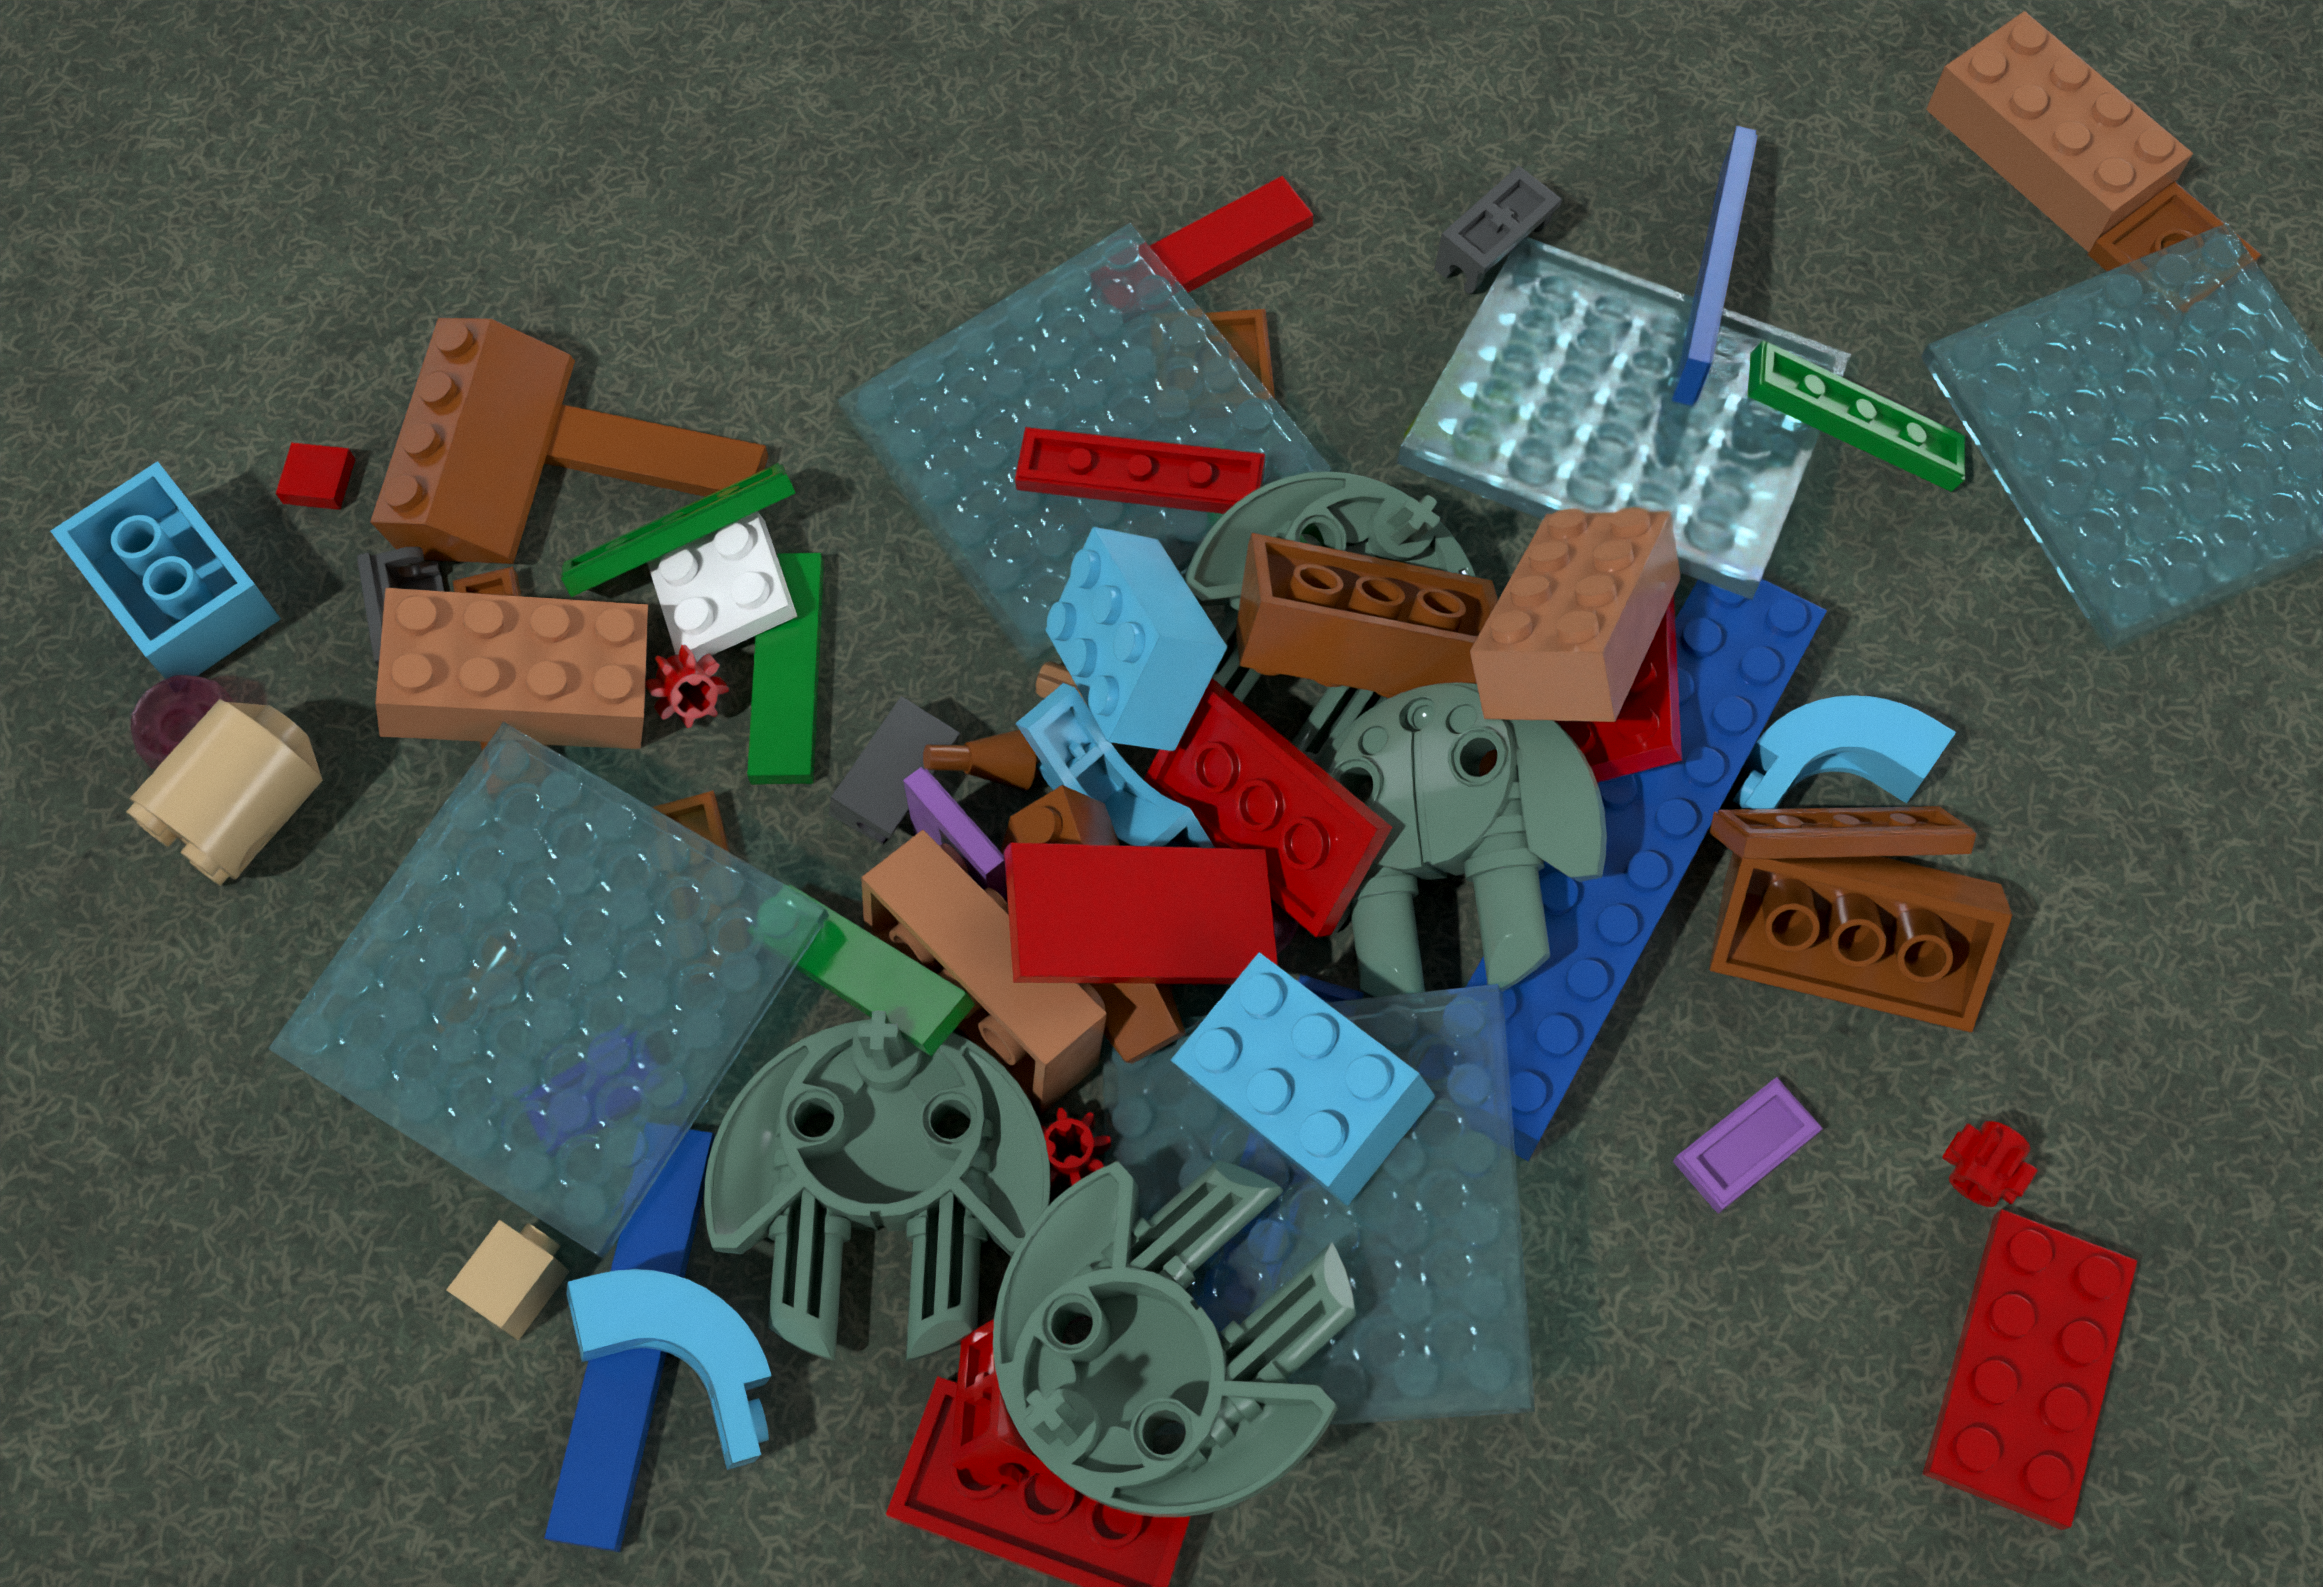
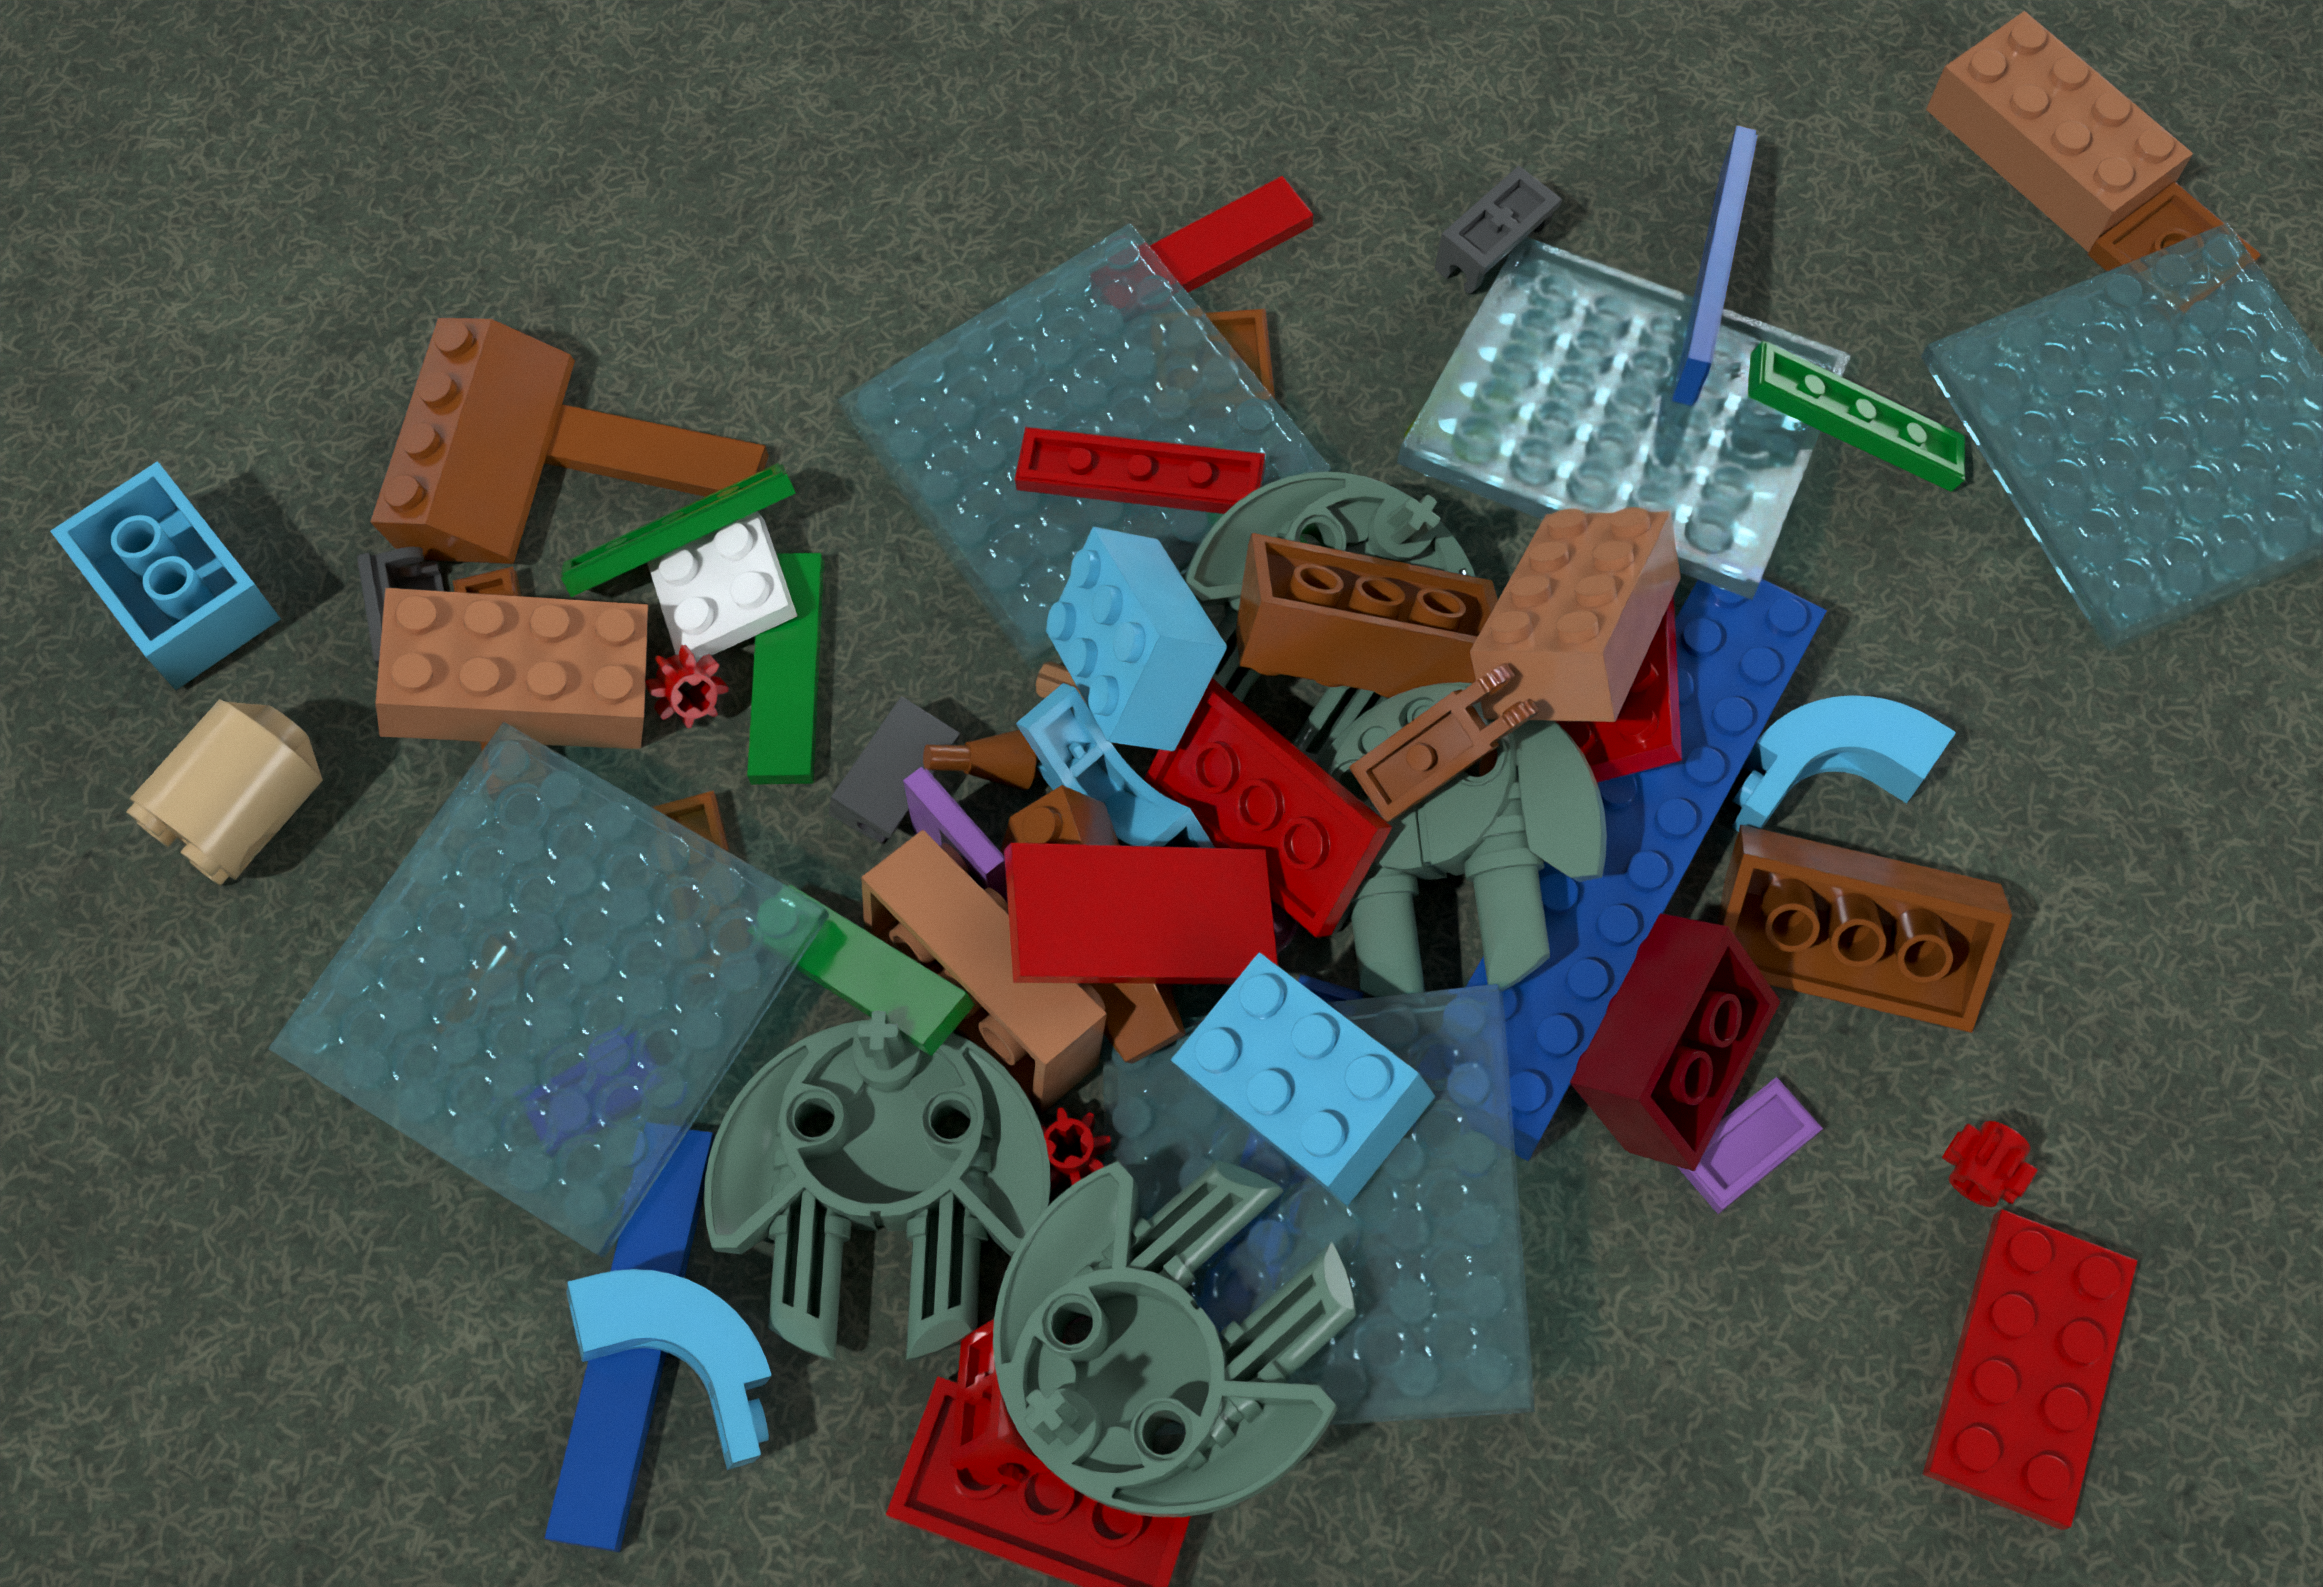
(170, 712): clear pink hat -> none
(315, 476): red tile -> none
(510, 1277): tan brick -> none
(1437, 746): none -> dark orange hinge
(1676, 1040): none -> dark red brick
(1841, 832): dark orange tile -> none

